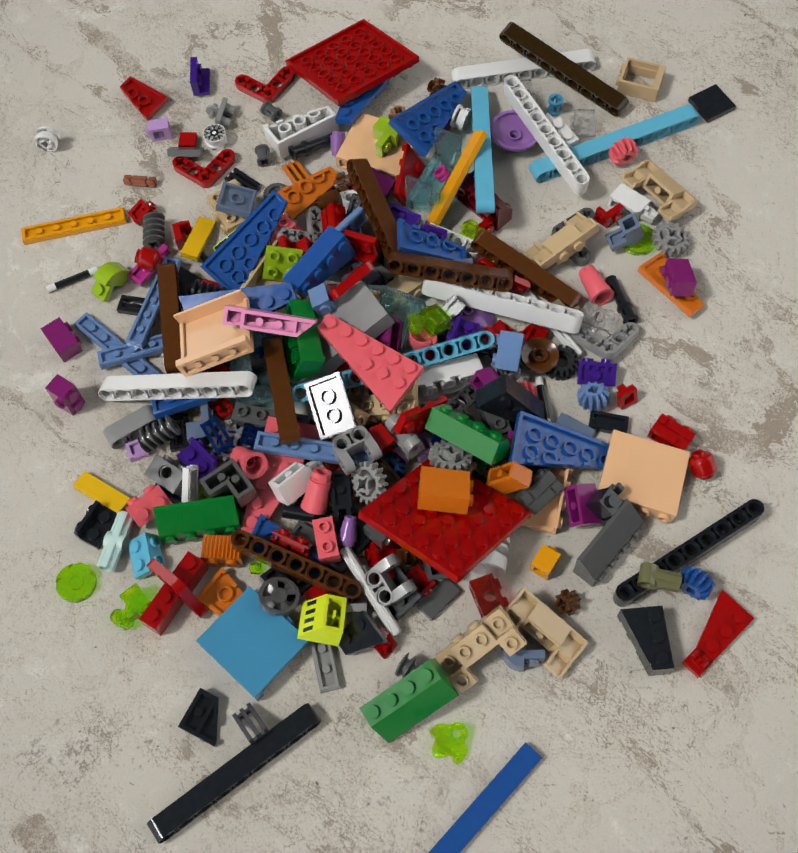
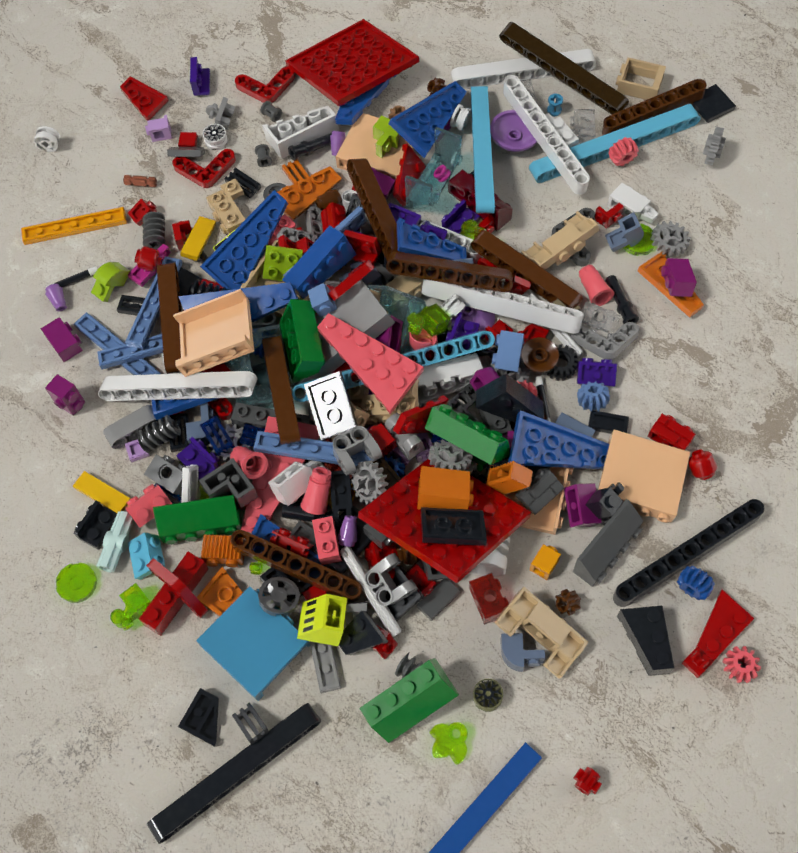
(56, 296): none -> medium lavender cone
(236, 200): sand blue plate -> none
(266, 321): bright pink wedge -> none
(343, 182): reddish brown gear -> none
(453, 526): none -> black tile
(457, 176): light orange tile -> none
(459, 214): none -> dark purple bracket
(476, 642): tan bracket -> none
(487, 695): none -> olive wheel
(587, 781): none -> red gear
(626, 396): red tile -> none
(653, 577): olive piece -> none
(655, 106): none -> reddish brown beam
(662, 187): tan bracket -> none
(714, 145): none -> light grey gear
(750, 669): none -> coral gear

